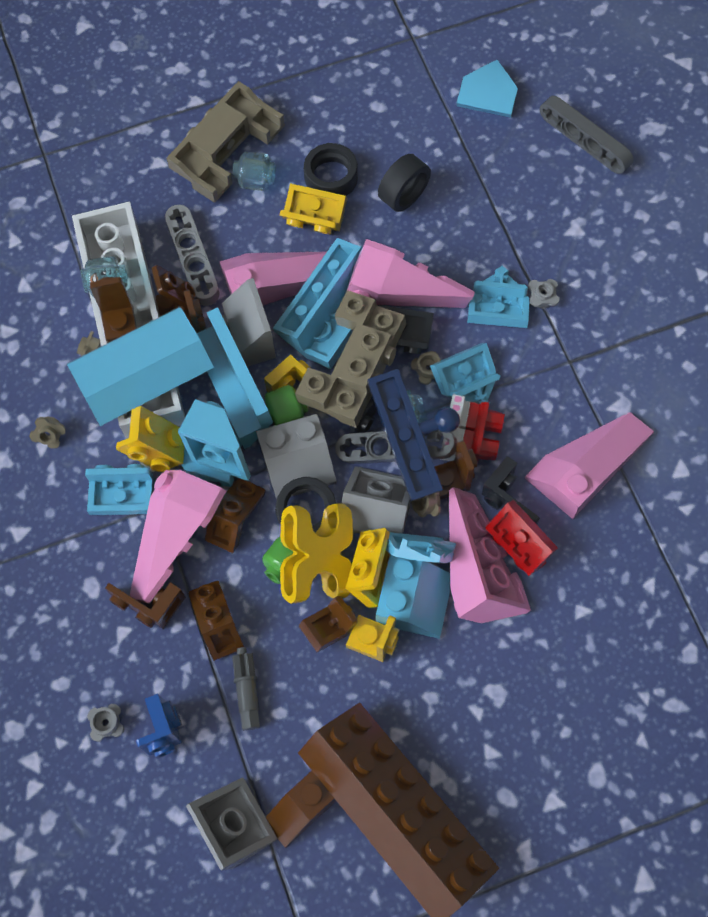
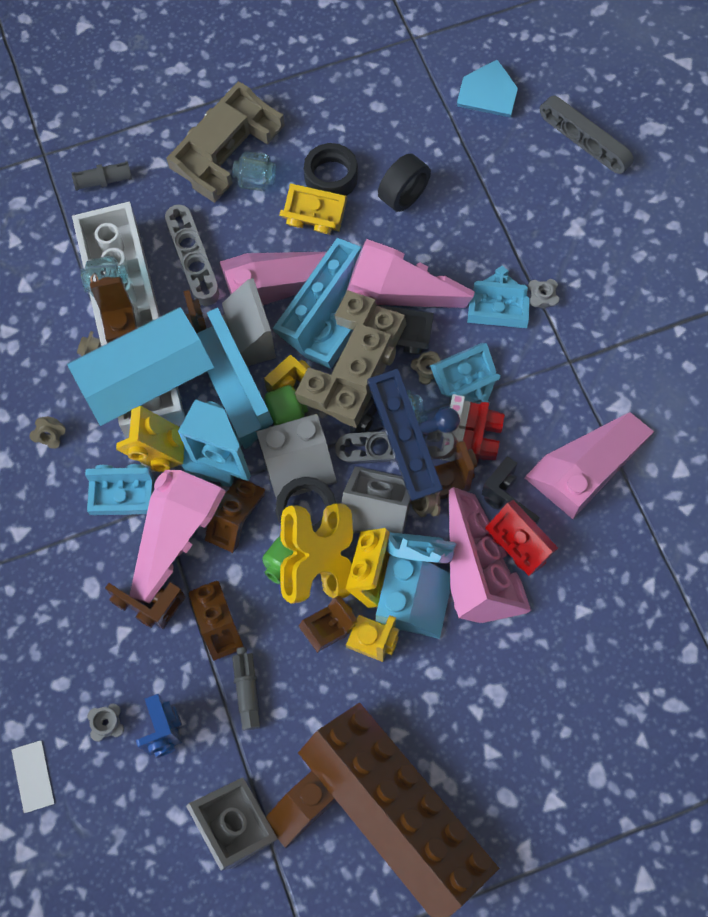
(32, 776): none -> white sticker
(101, 175): none -> dark grey pin
(170, 291): reddish brown bracket -> none

